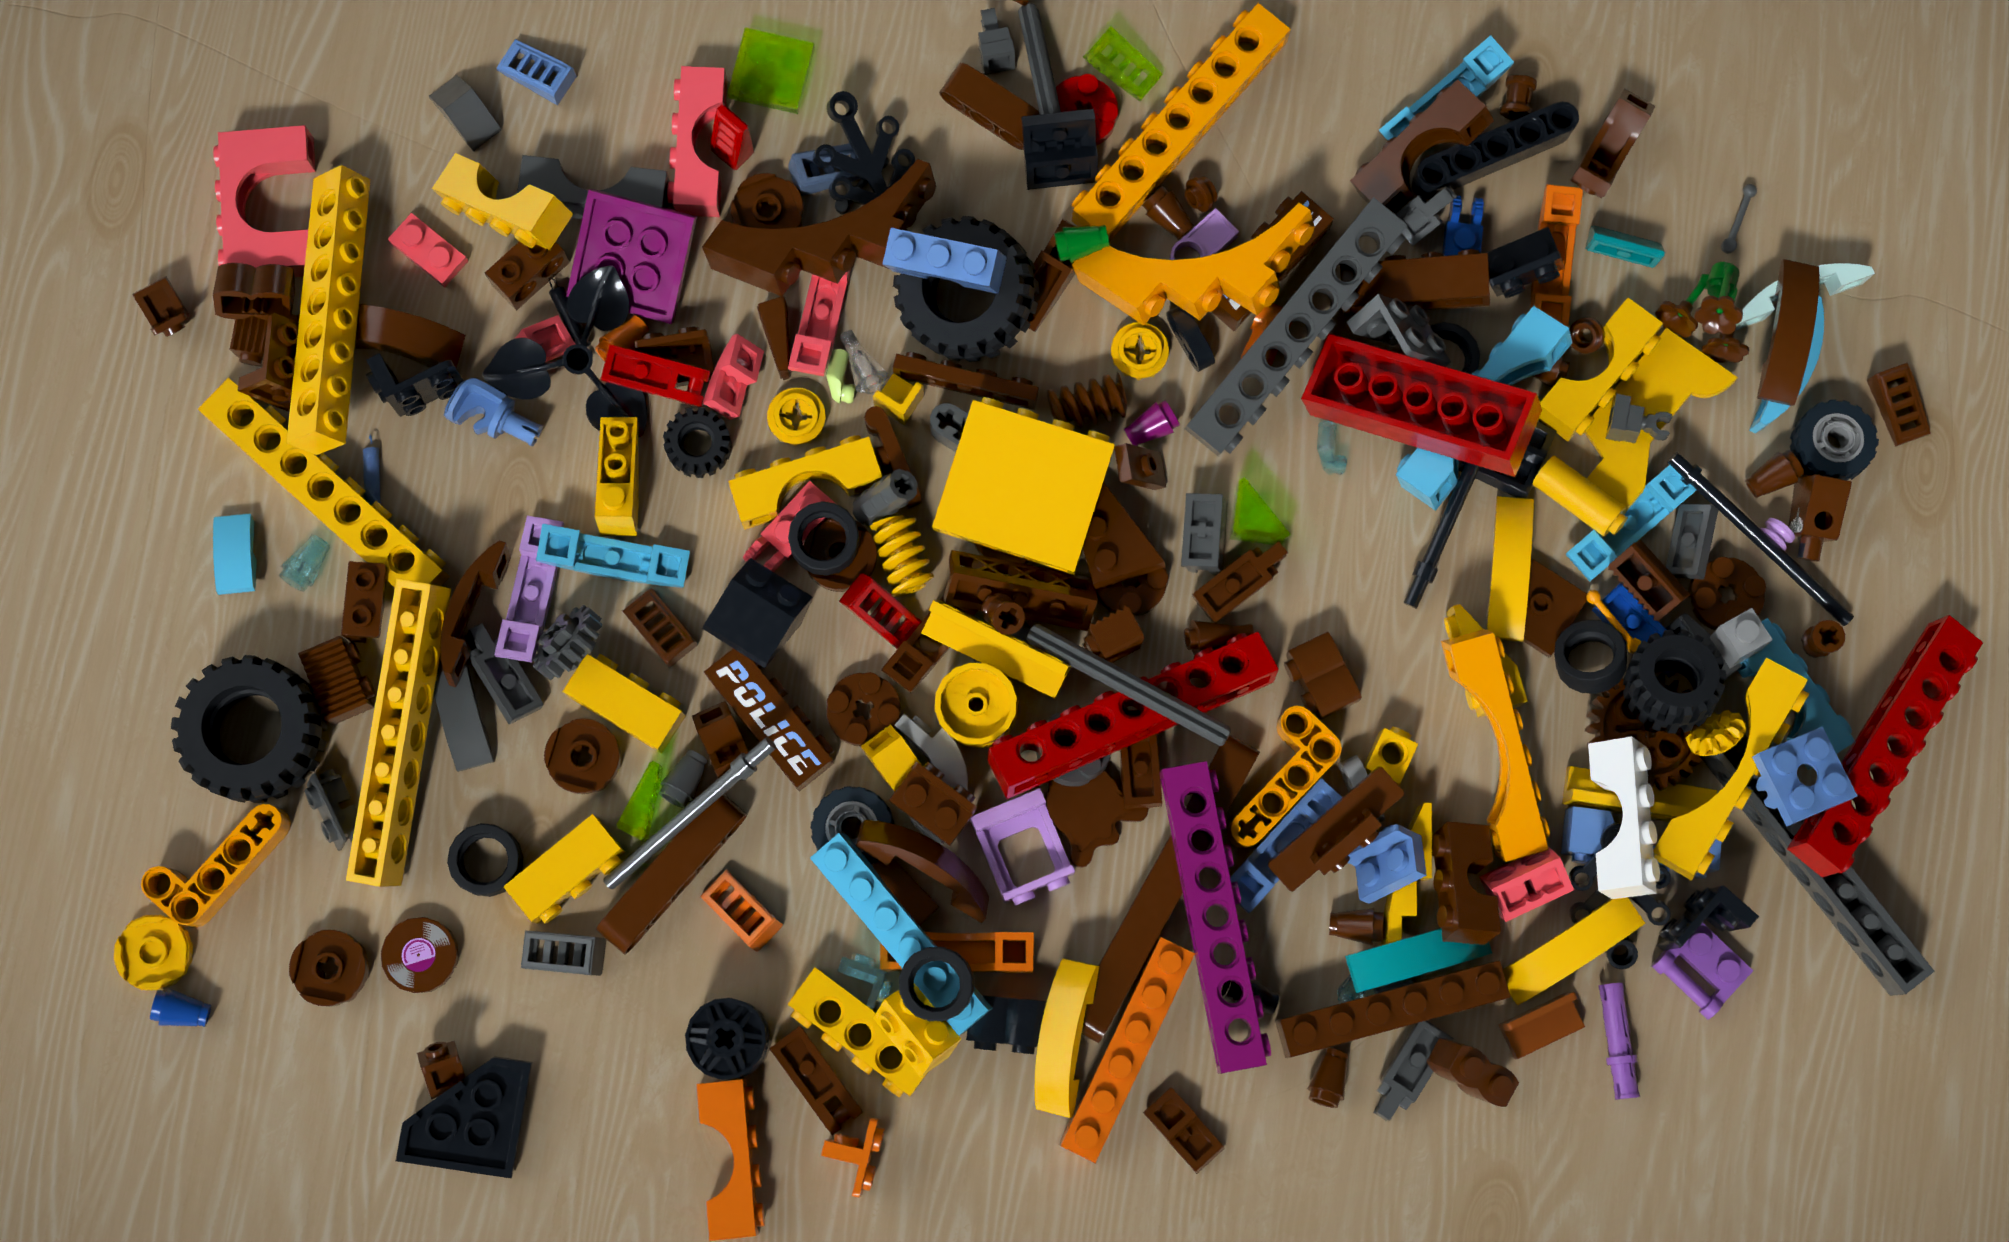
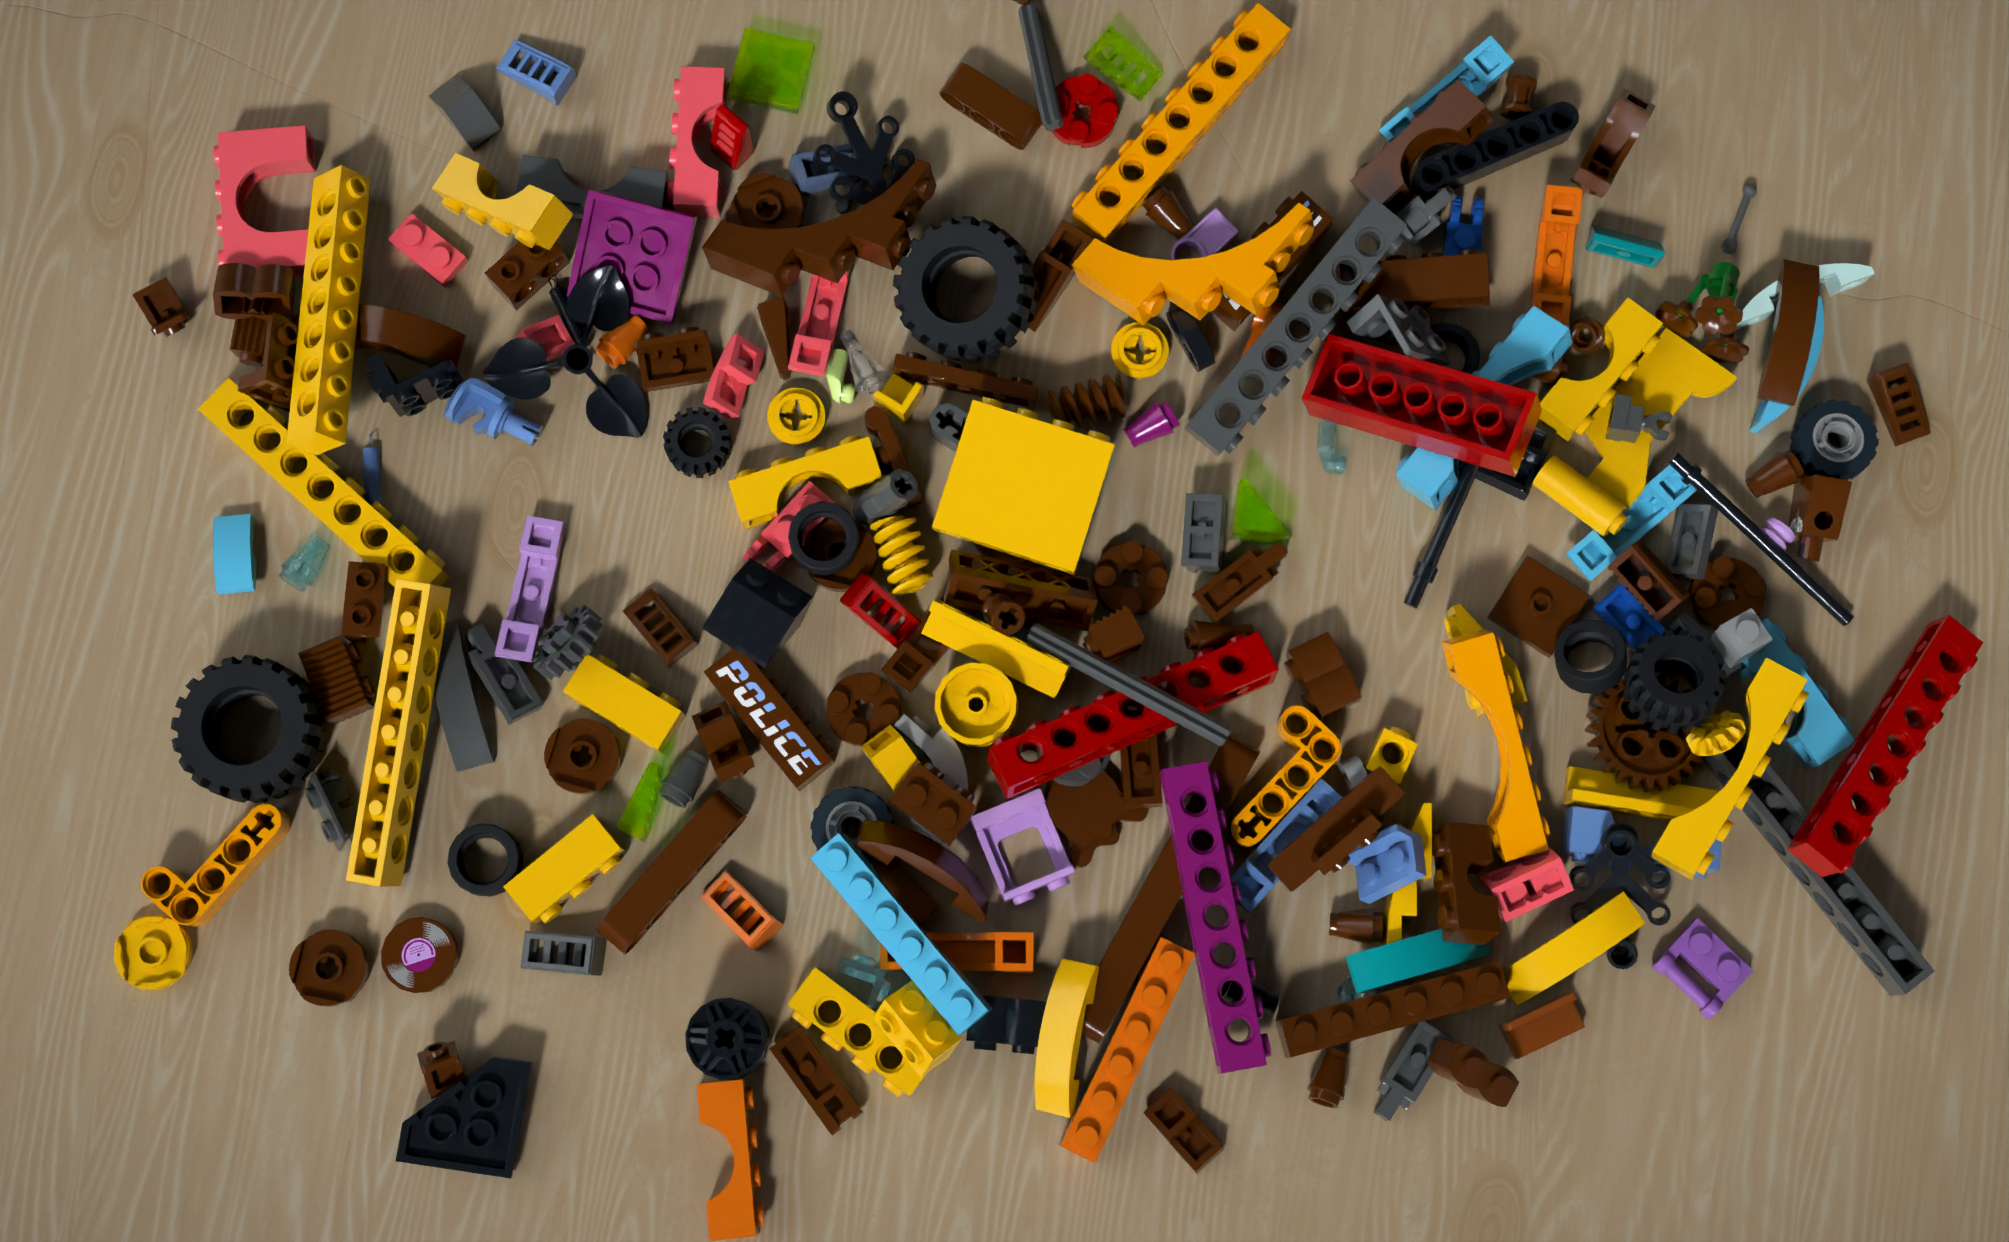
(178, 1009): blue cone -> none
(485, 571): reddish brown slope -> none
(612, 557): medium azure slope -> none
(617, 477): yellow slope -> none
(653, 375): red plate -> none
(741, 768): dark grey bar -> none
(847, 1149): orange bracket -> none
(909, 971): black tyre -> none
(945, 259): medium blue arch -> none
(995, 45): dark grey piece -> none
(1060, 149): black slope -> none
(1081, 241): green cone -> none
(1116, 545): reddish brown wing -> none
(1140, 466): reddish brown plate -> none
(1200, 193): reddish brown plate -> none
(1510, 567): yellow slope -> none
(1524, 262): black bracket -> none
(1594, 597): light orange hinge -> none
(1619, 1042): medium lavender pin -> none
(1628, 862): white arch -> none
(1716, 905): black bracket -> none
(1785, 791): medium blue piece -> none
(1834, 638): reddish brown bush -> none

